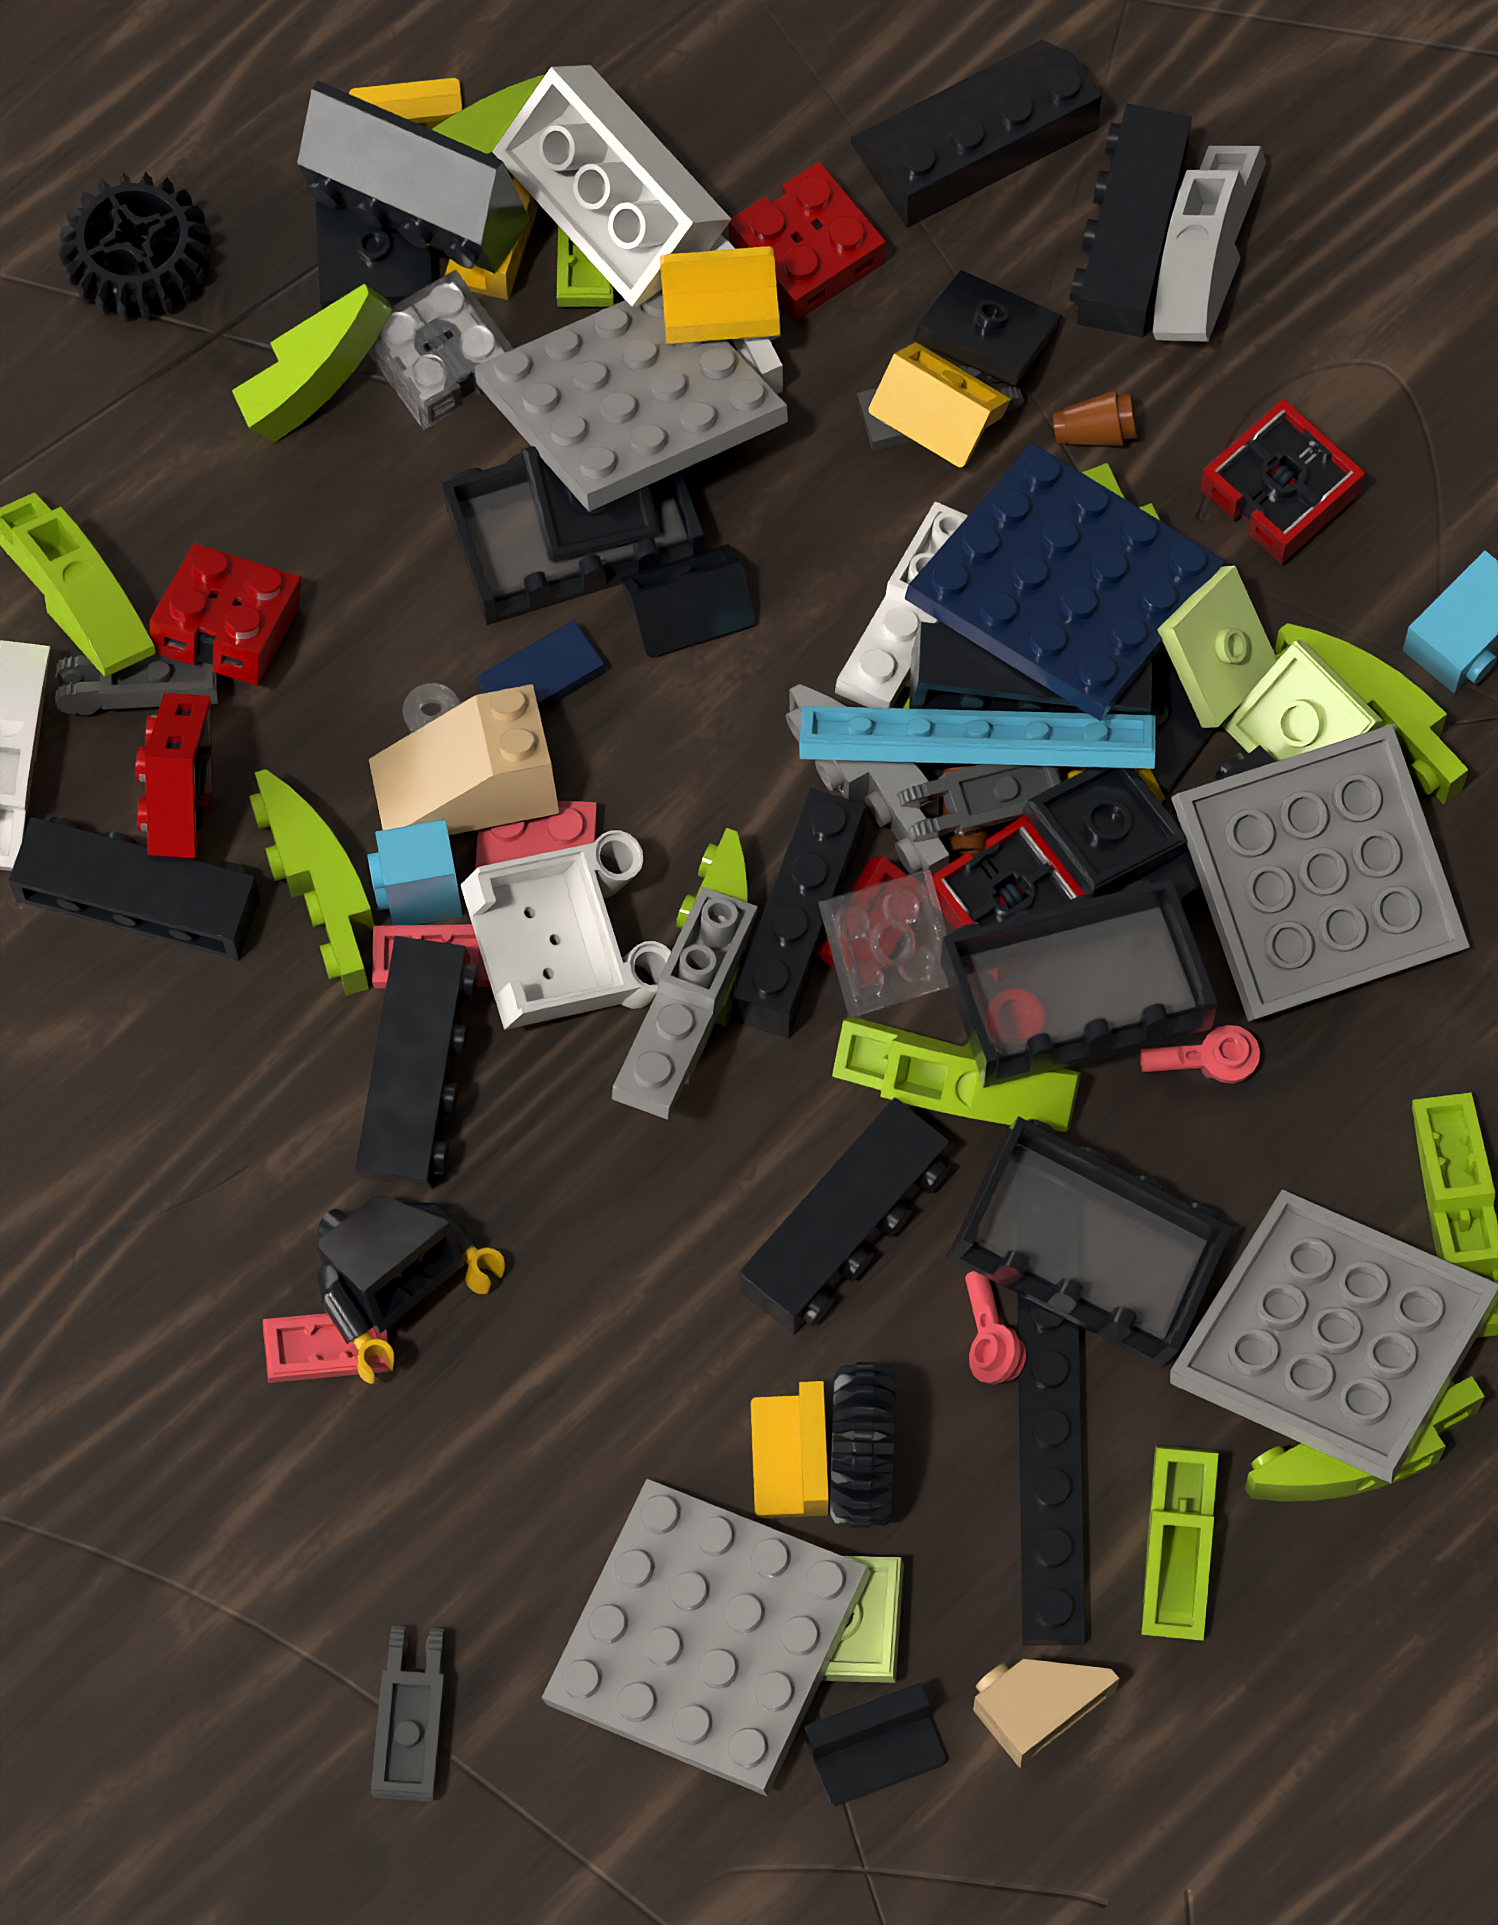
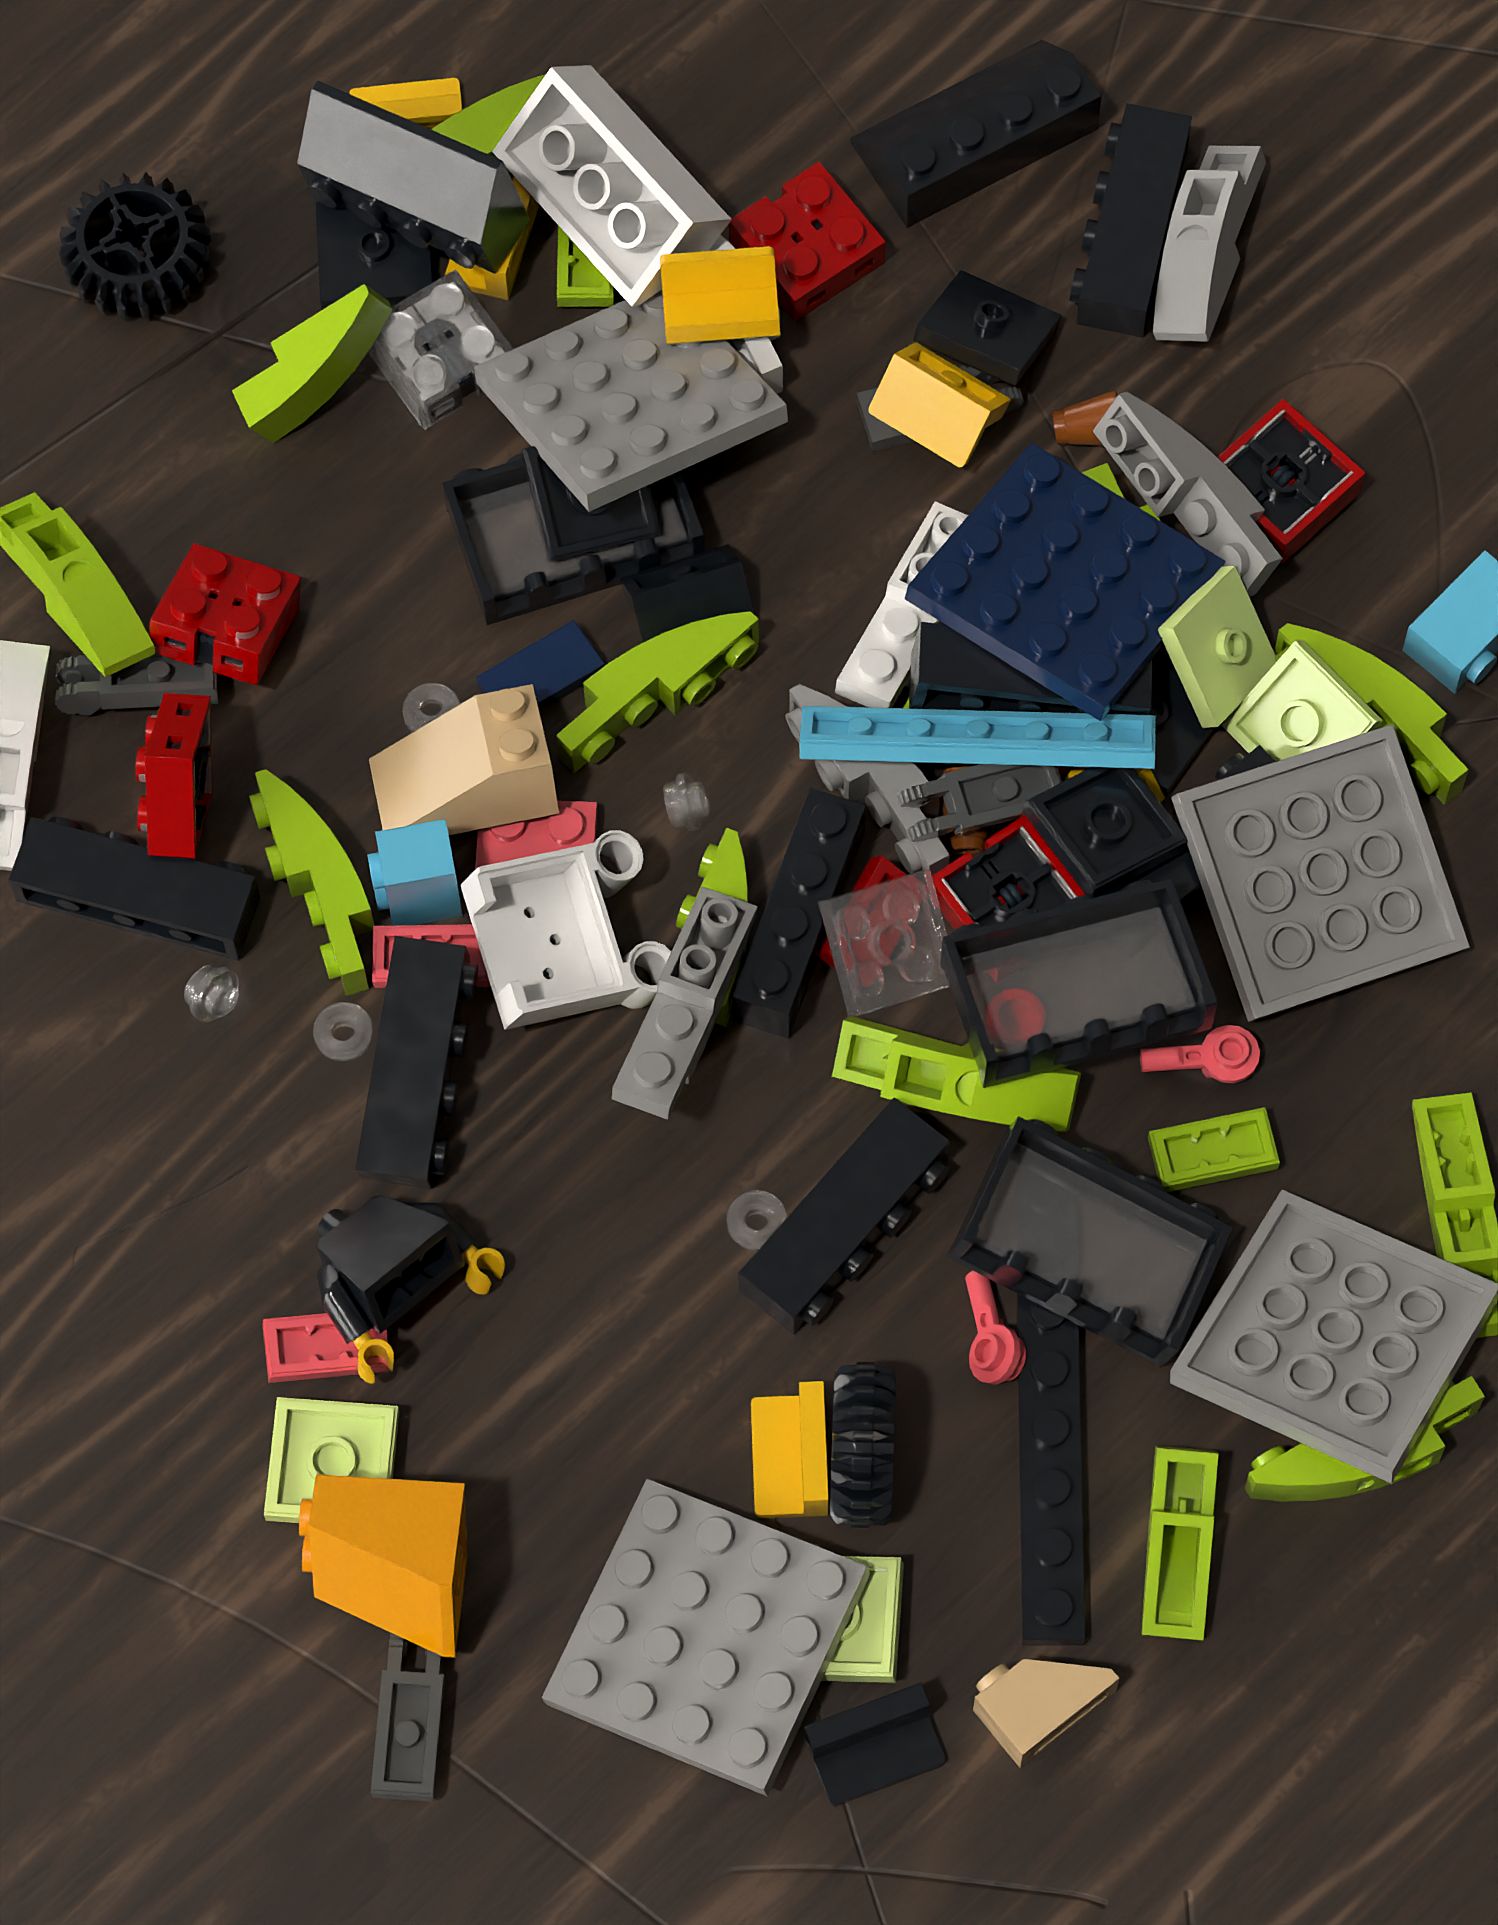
(212, 992): none -> clear plate
(325, 1440): none -> yellowish green plate
(343, 1015): none -> clear plate
(389, 1554): none -> light orange slope
(670, 668): none -> lime slope
(685, 802): none -> clear plate
(754, 1203): none -> clear plate
(1187, 479): none -> light grey slope
(1213, 1150): none -> lime plate

